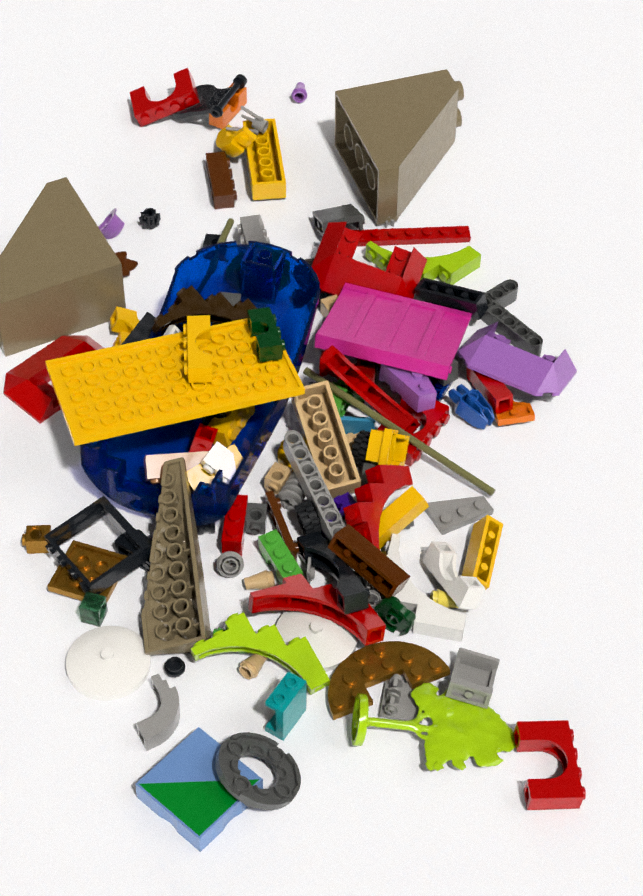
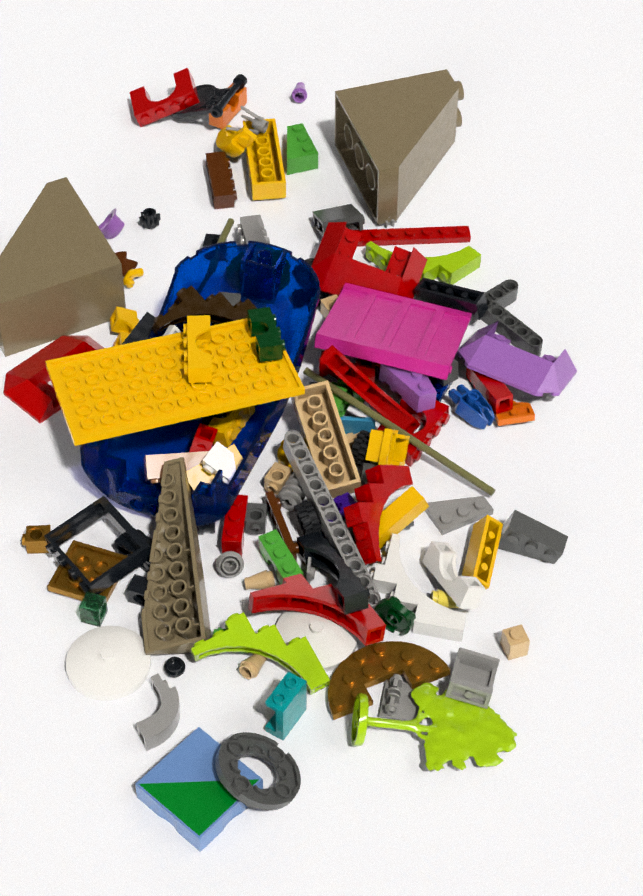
(131, 274): none -> yellow arm
(136, 590): none -> black brick
(300, 150): none -> bright green wedge
(368, 561): reddish brown brick -> none
(515, 642): none -> tan brick
(531, 538): none -> dark grey wedge
(557, 740): red arch -> none

